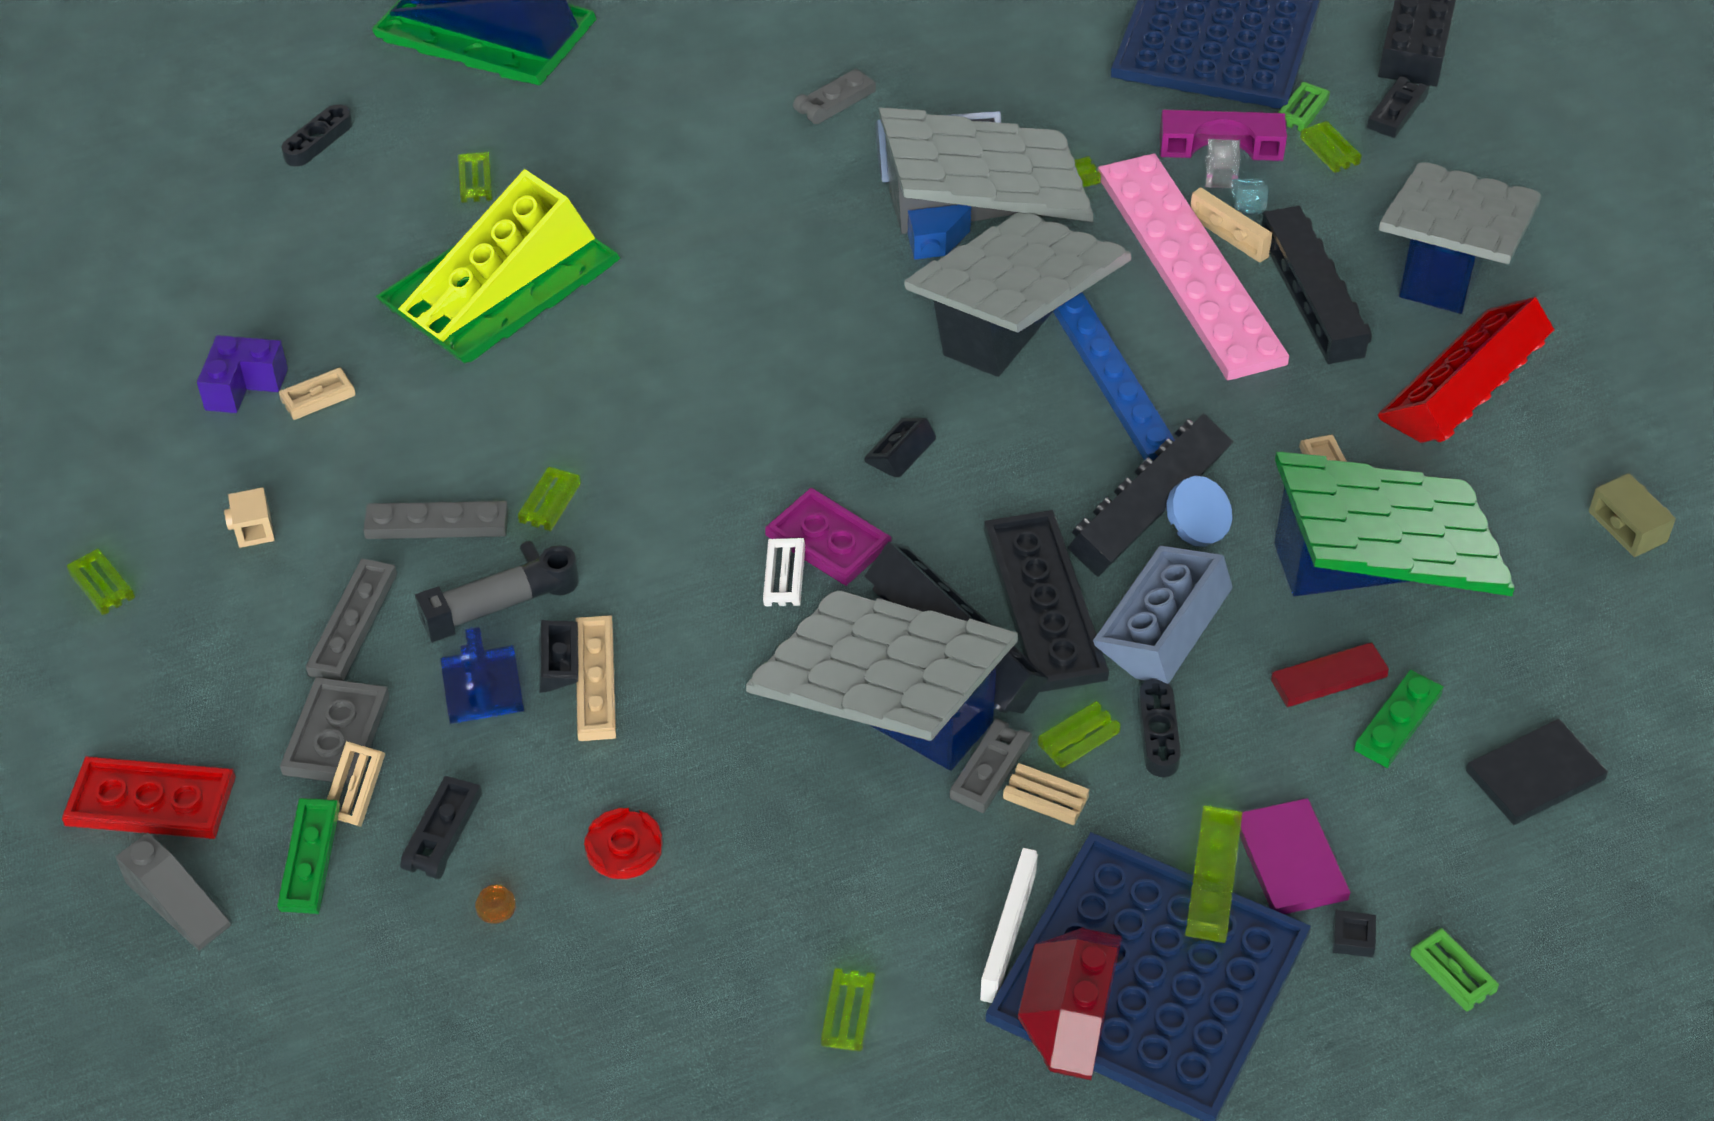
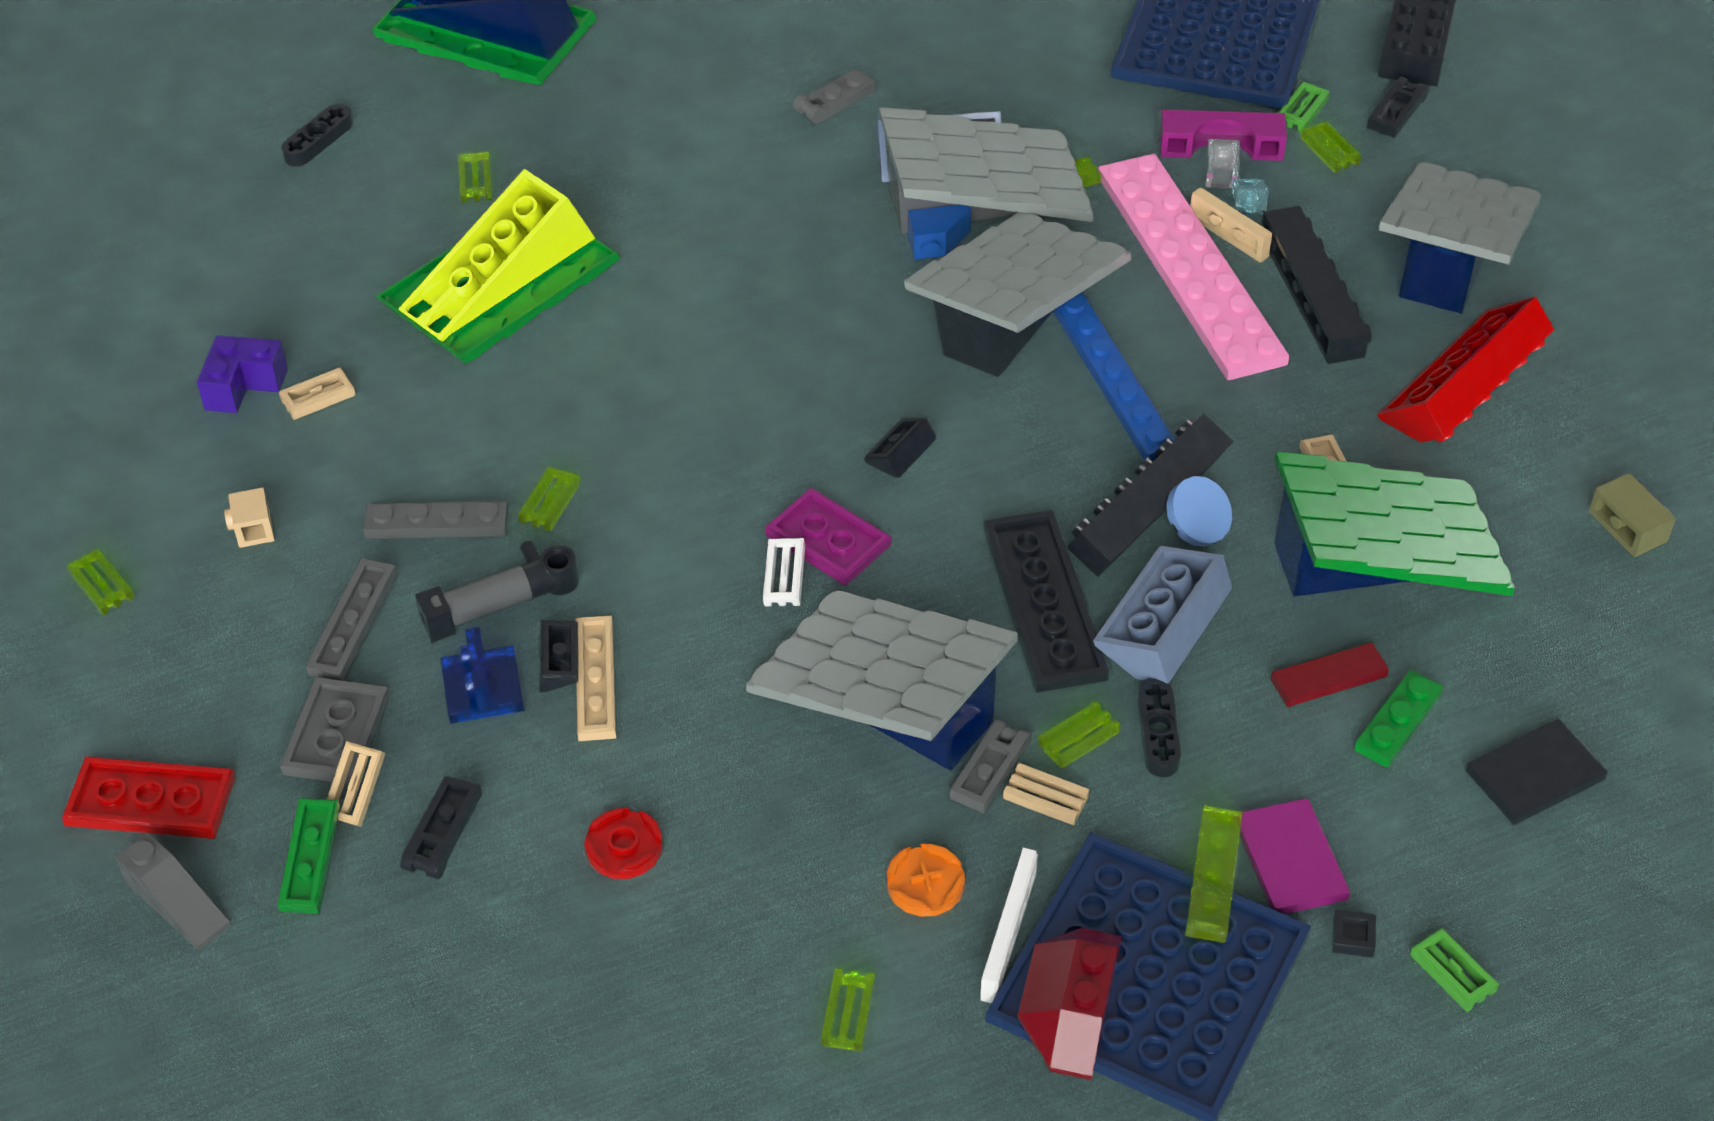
(495, 904): clear orange plate -> none
(908, 581): black brick -> none
(925, 880): none -> orange tile

